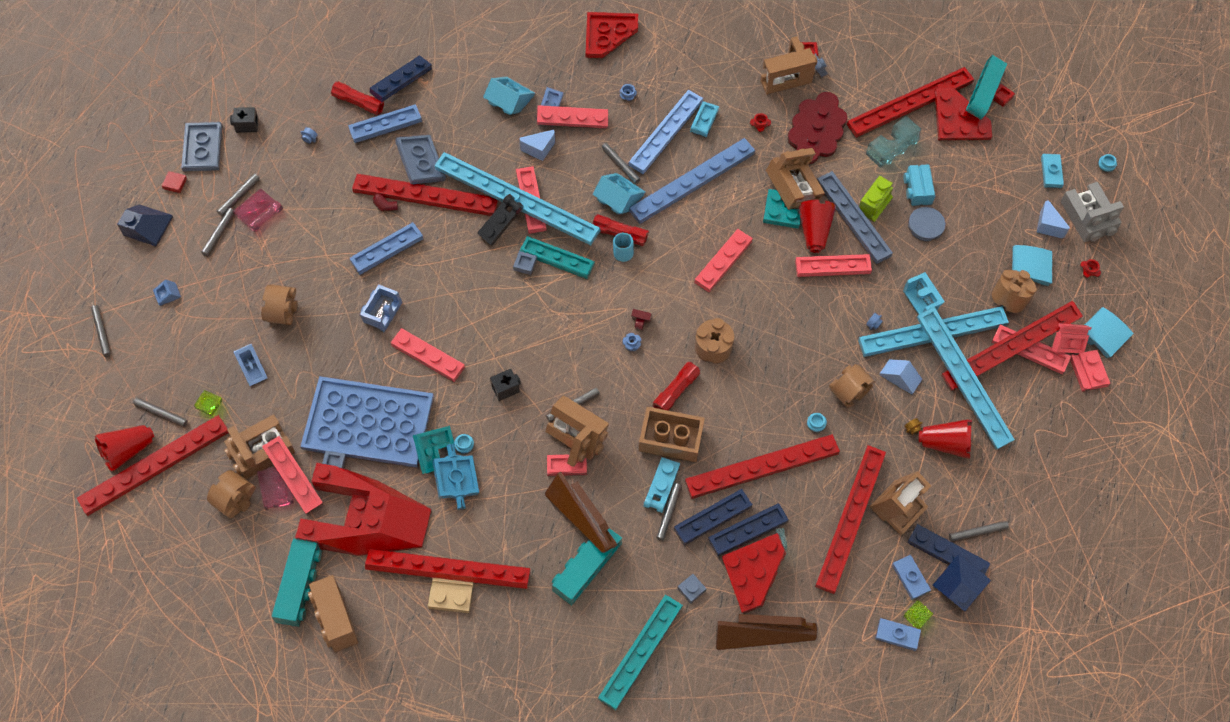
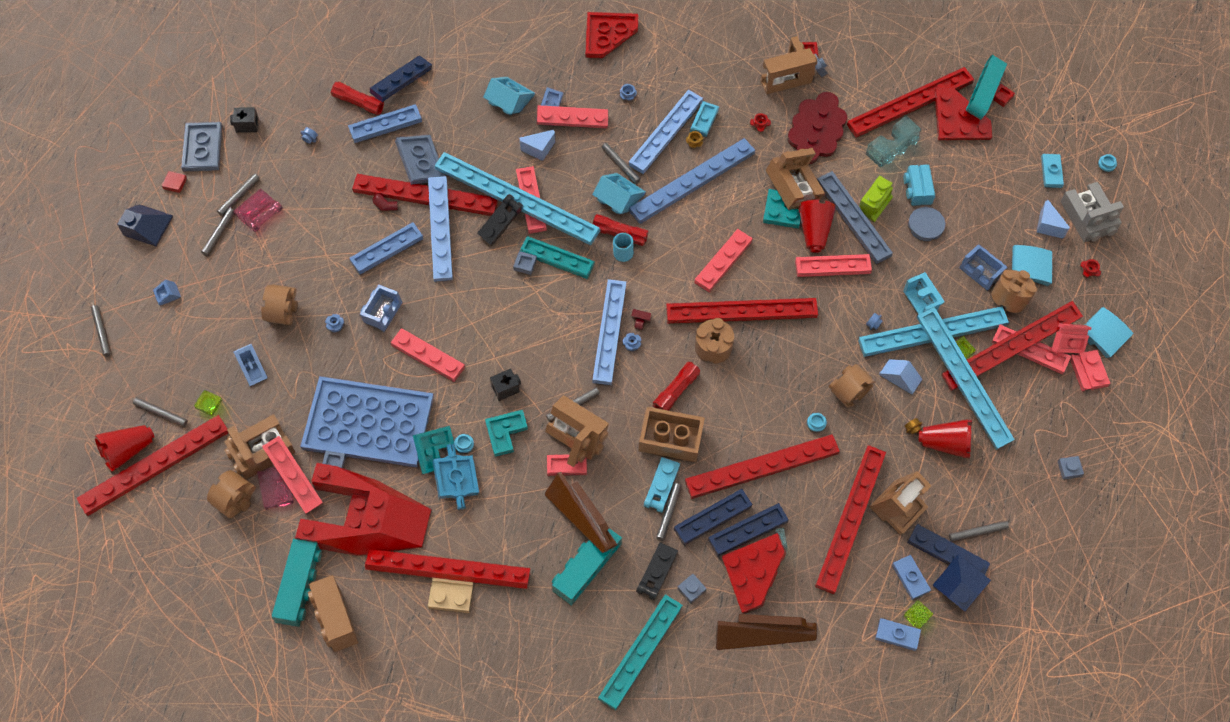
(334, 327): none -> medium blue plate
(440, 229): none -> light blue plate
(501, 427): none -> teal plate
(609, 332): none -> light blue plate
(657, 570): none -> black plate
(694, 135): none -> pearl gold plate
(742, 310): none -> red plate
(965, 347): none -> clear neon green plate
(982, 267): none -> medium blue window
(1070, 467): none -> sand blue plate

